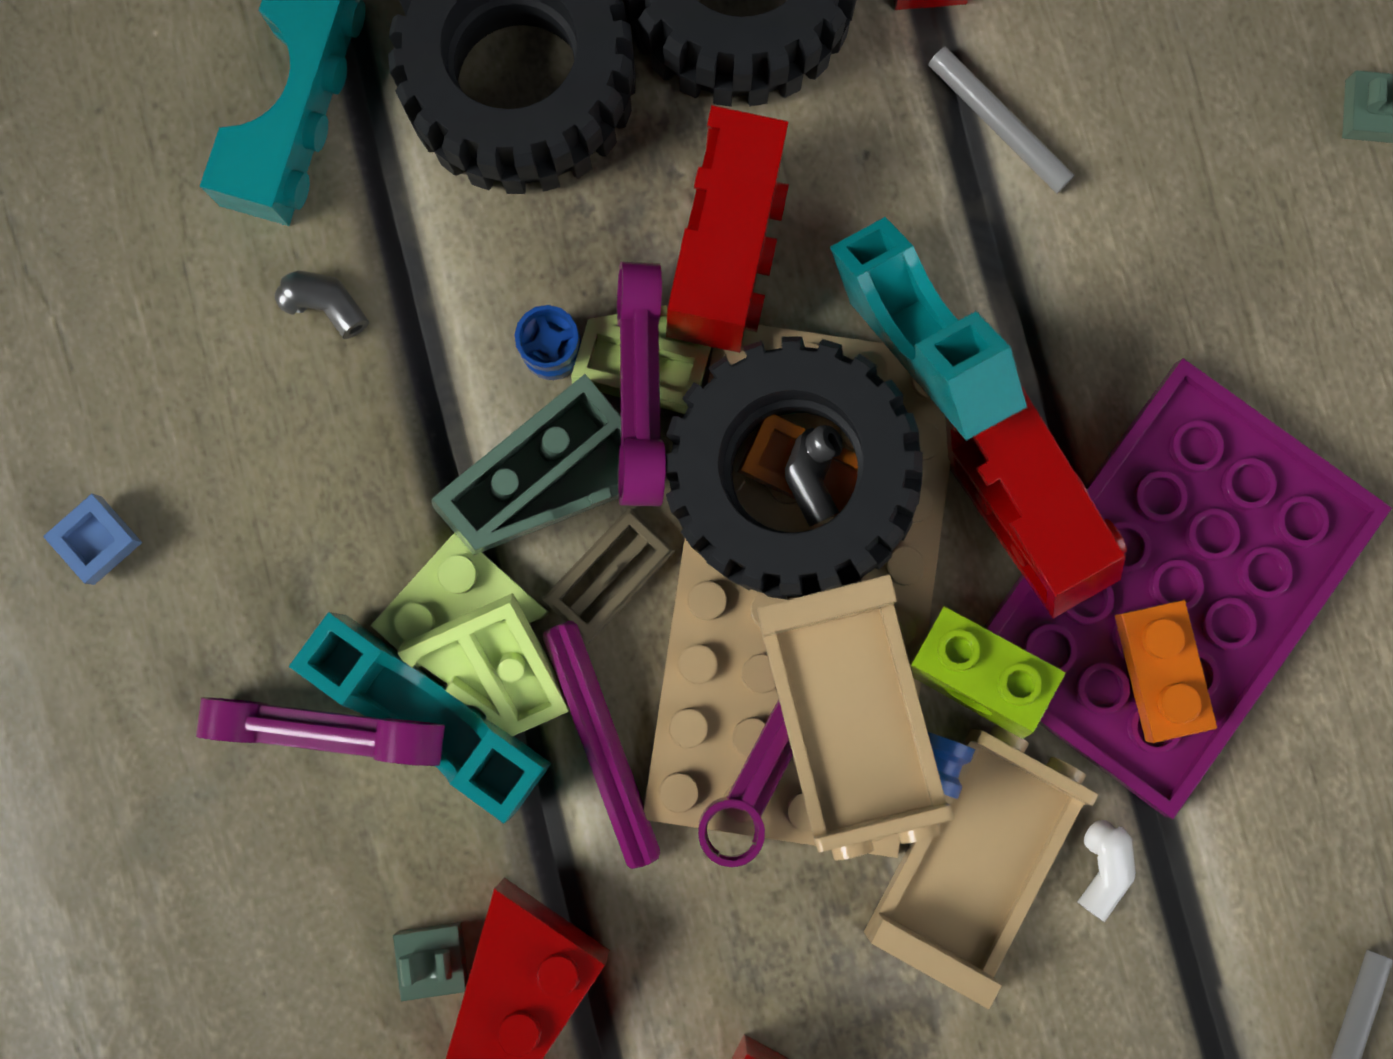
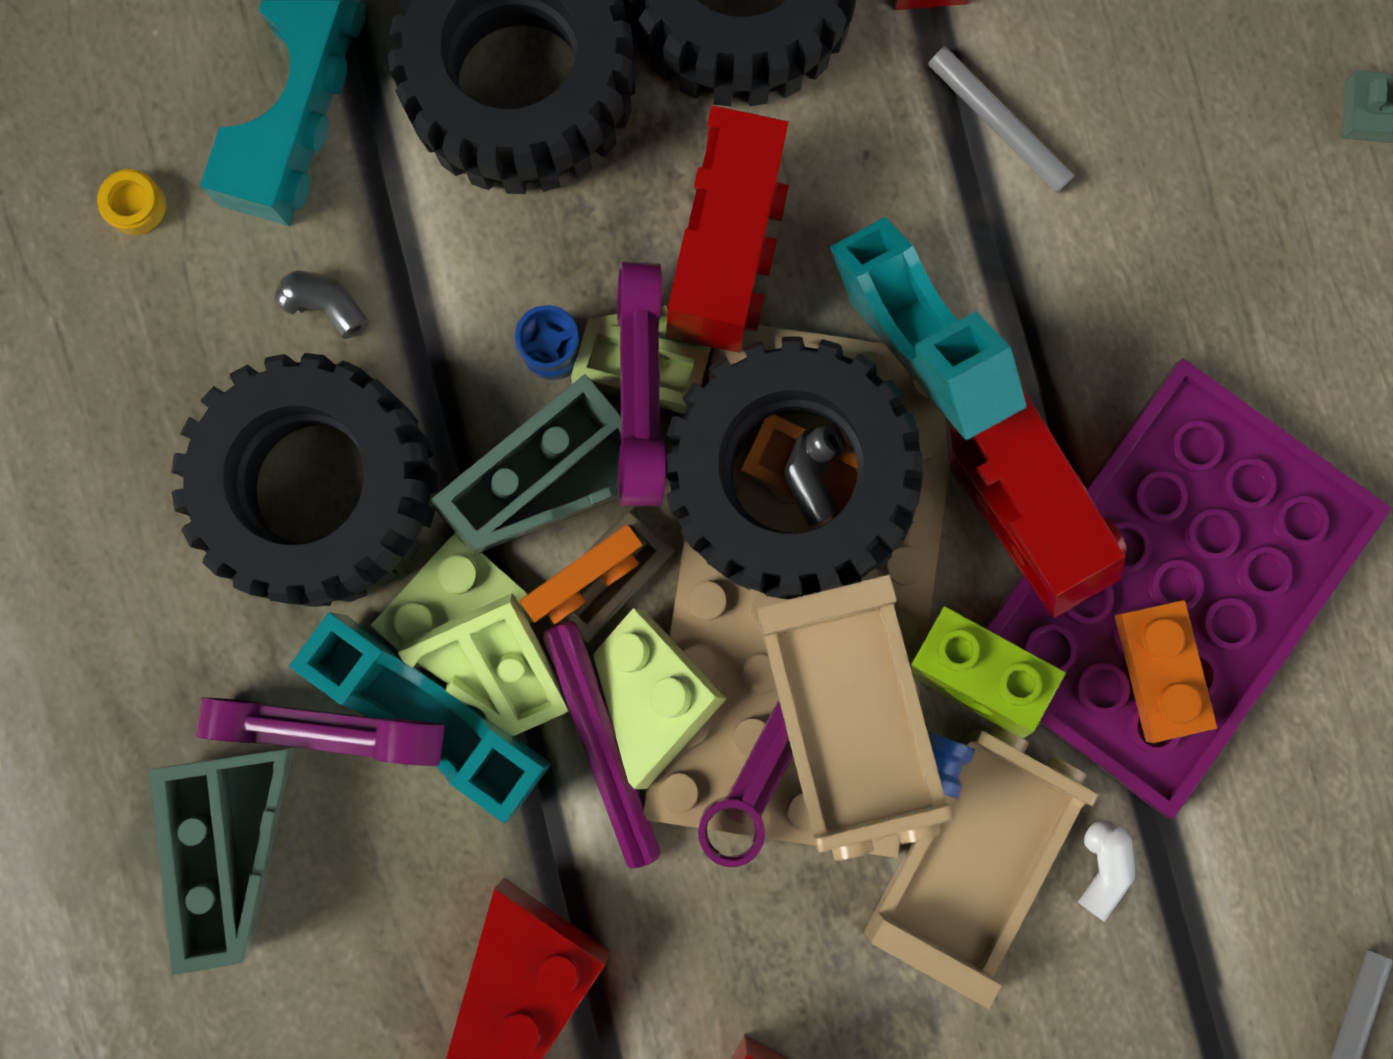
(92, 539): medium blue plate -> none
(131, 202): none -> yellow tile
(216, 852): none -> sand green wedge
(225, 466): none -> black tyre
(431, 961): sand green tile -> none
(561, 593): none -> orange plate
(651, 695): none -> yellowish green wing

